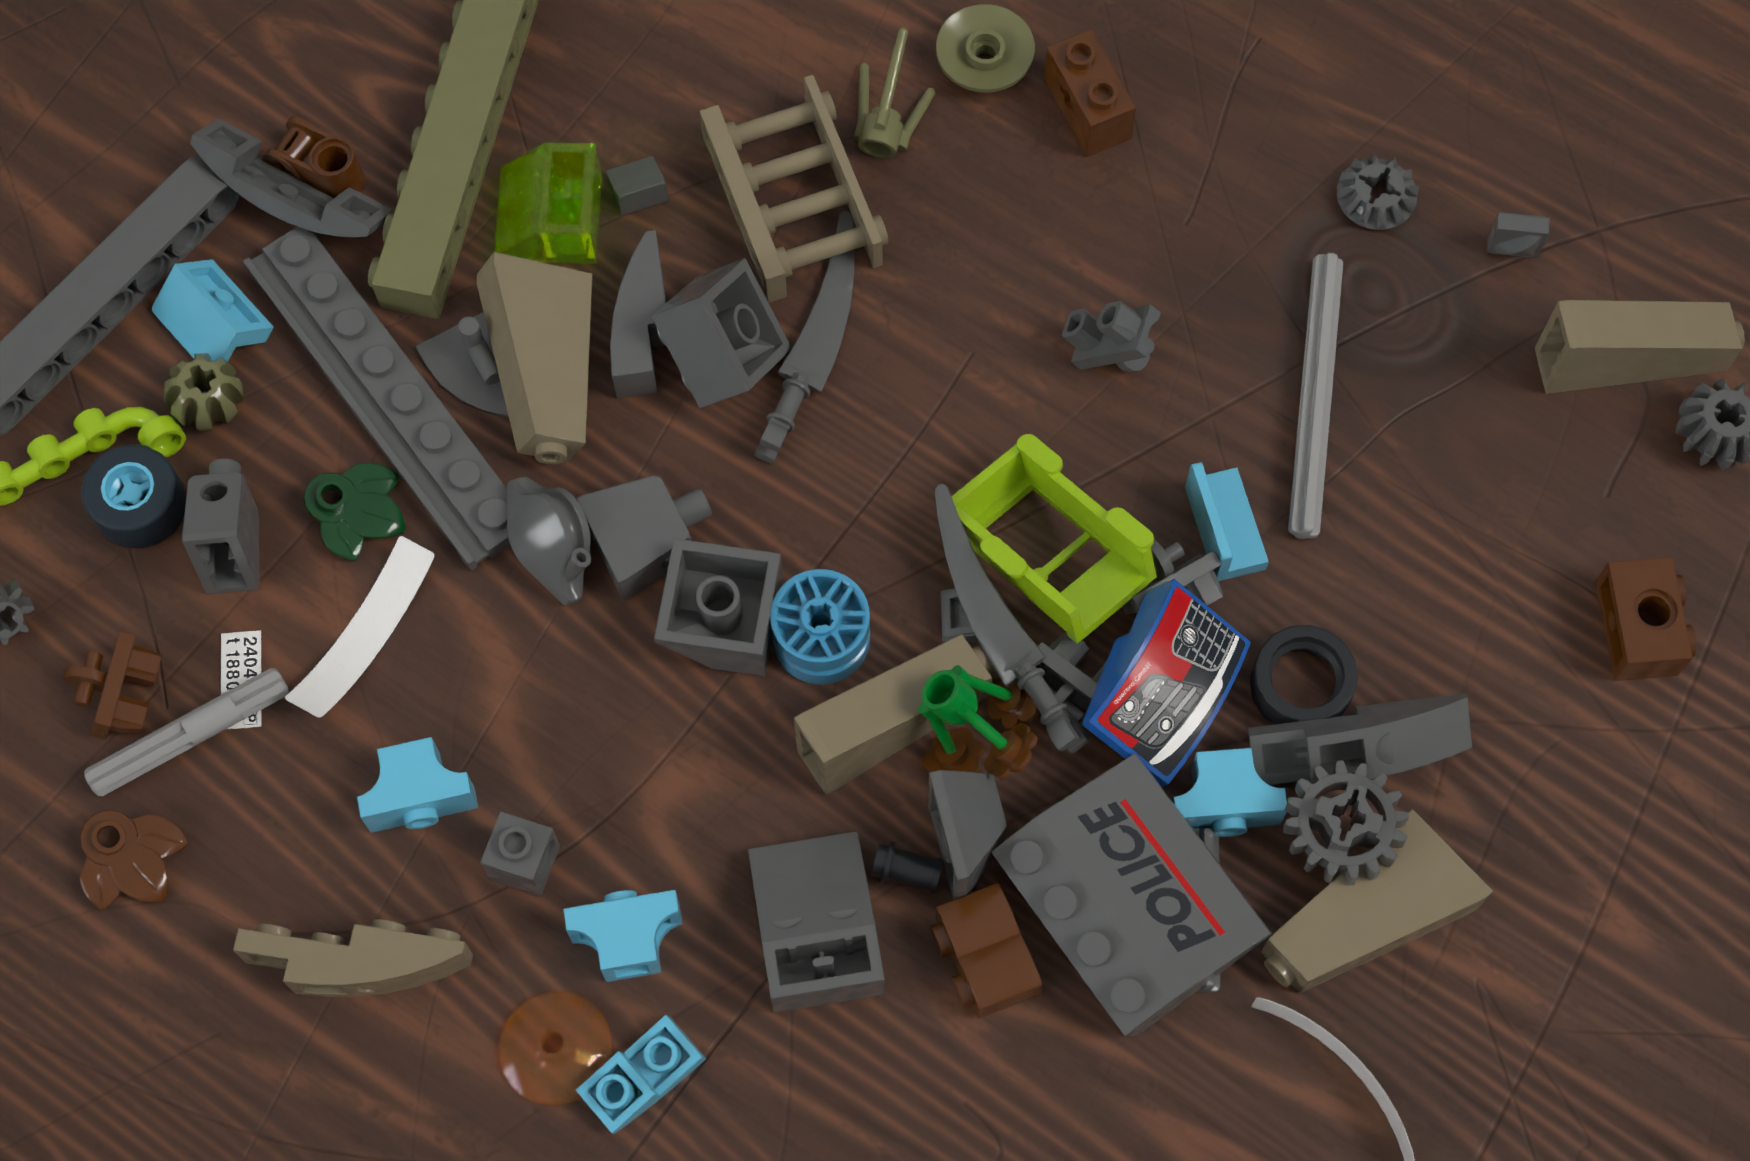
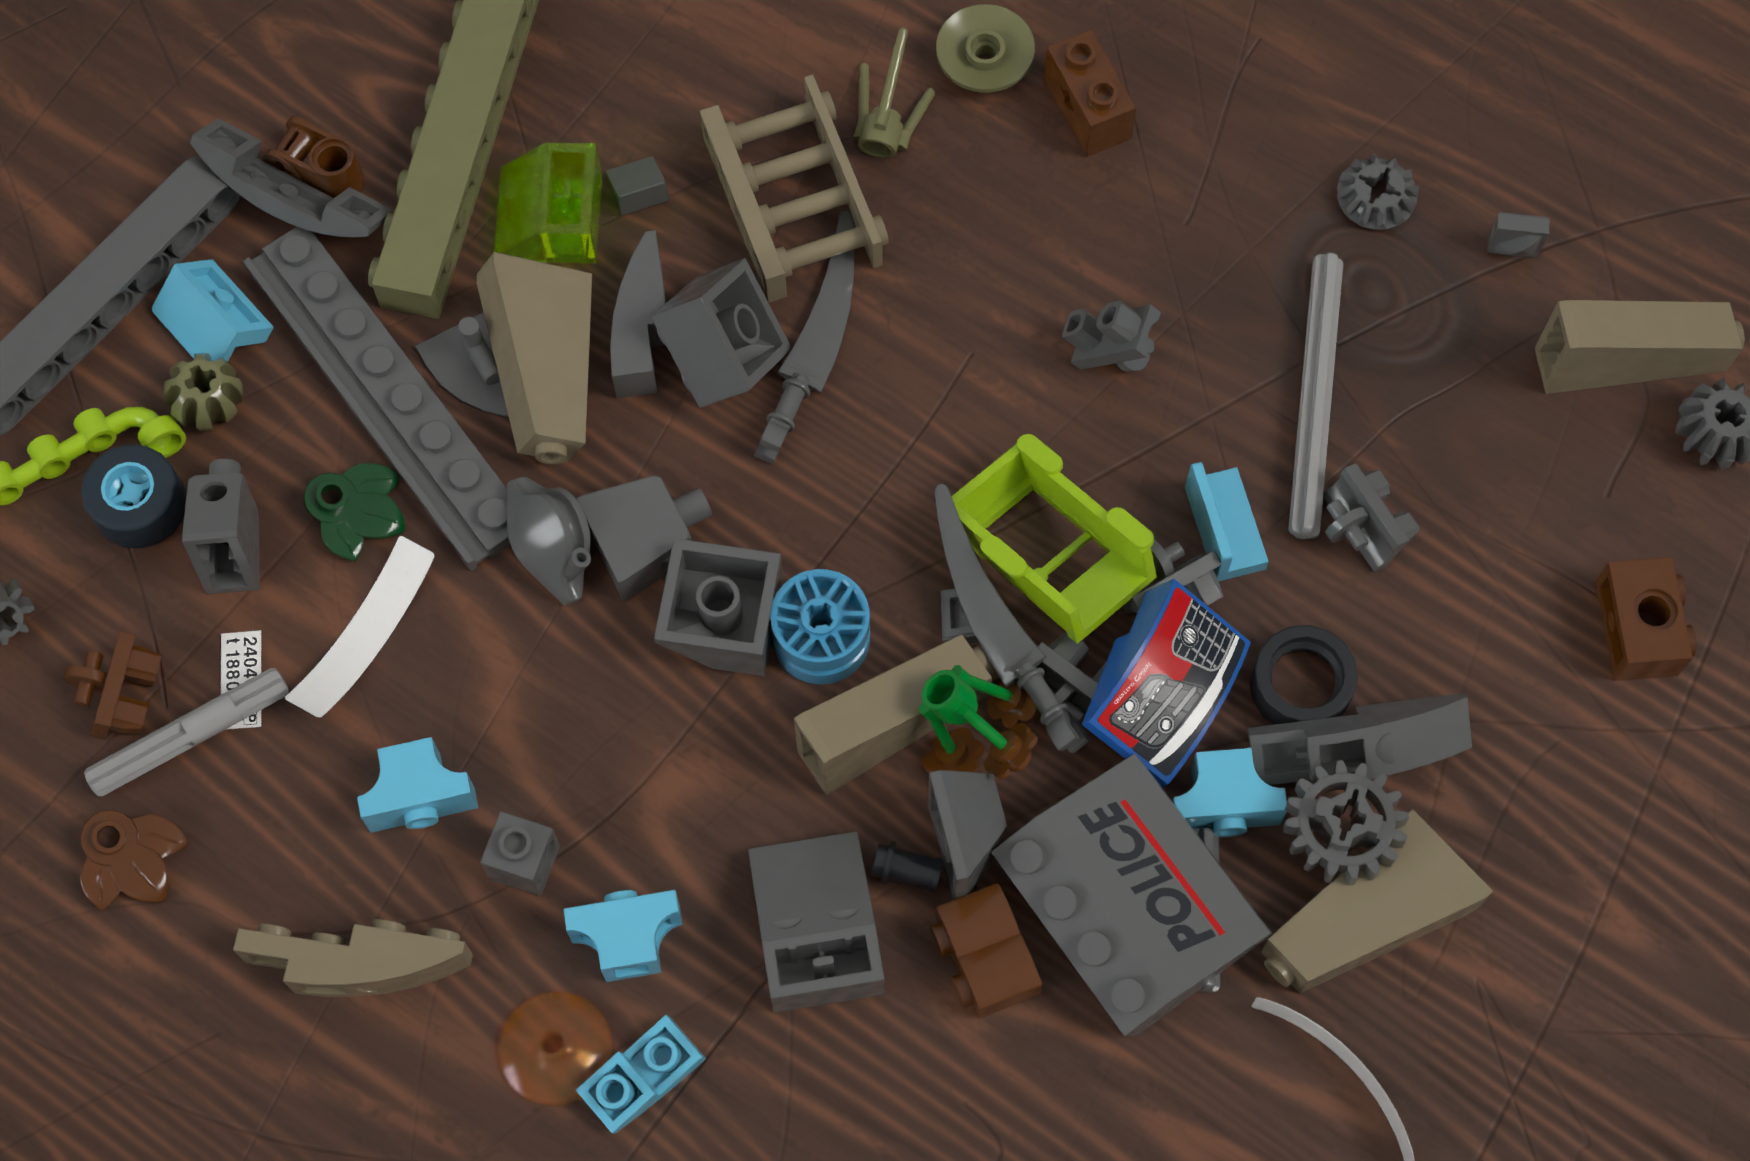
(1364, 518): none -> dark grey hips

